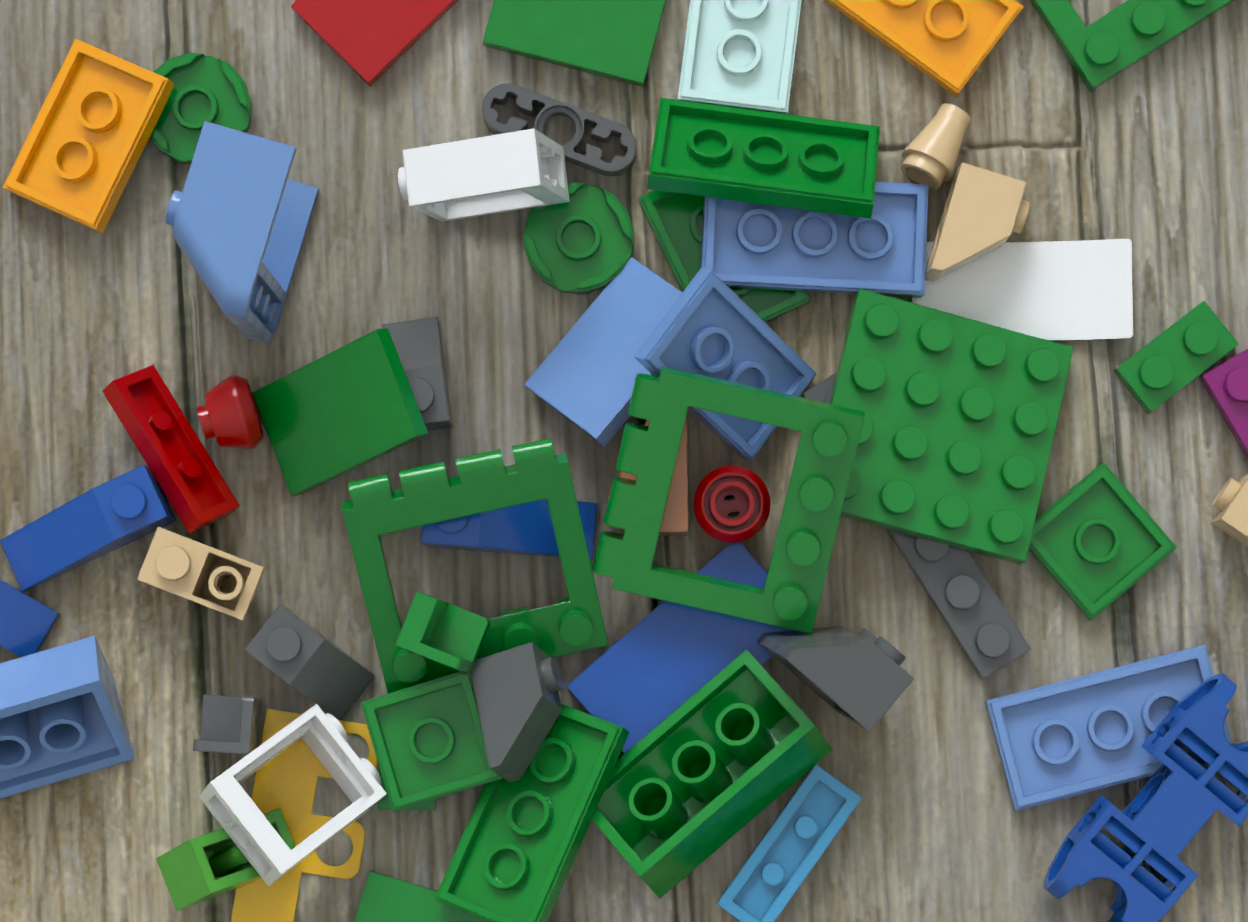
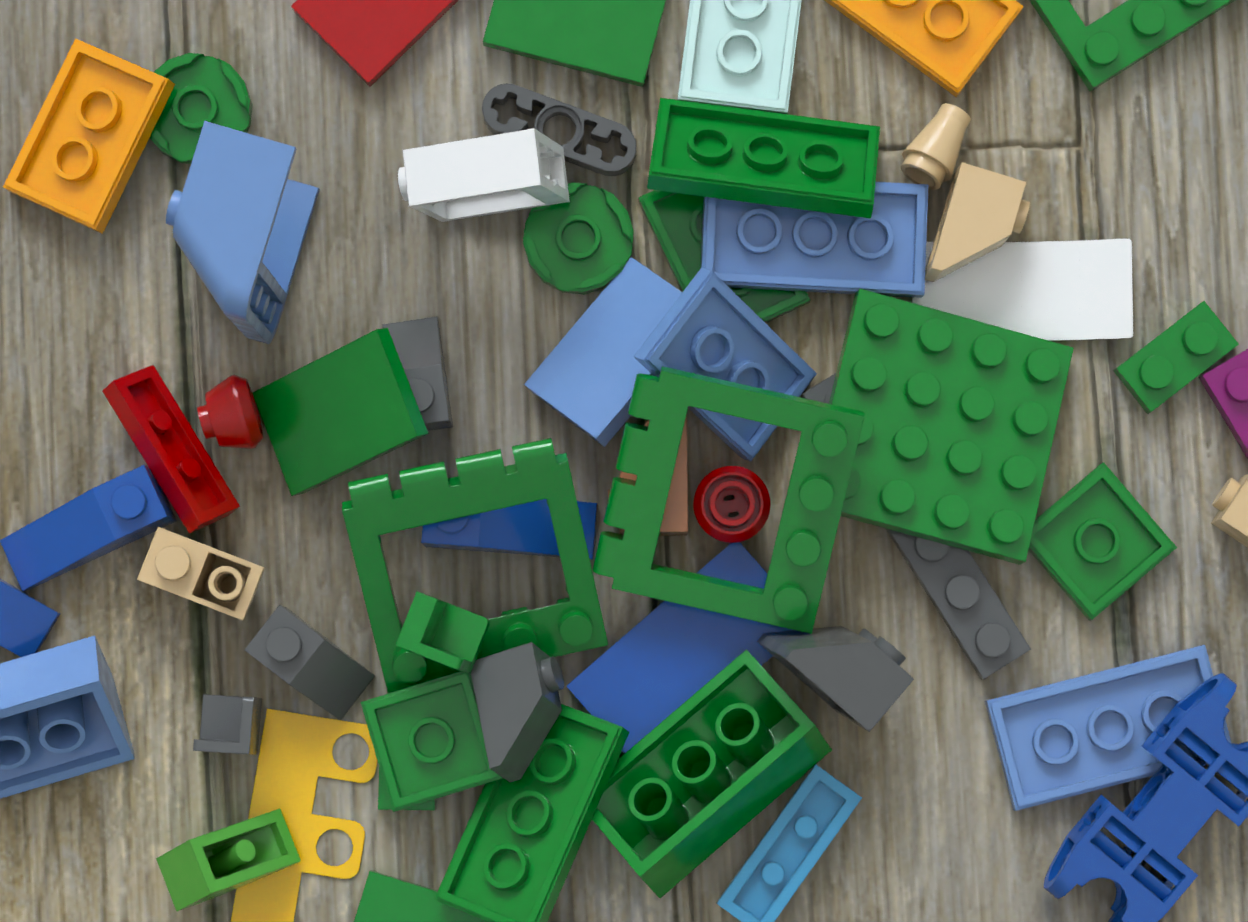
(251, 828): white window -> none

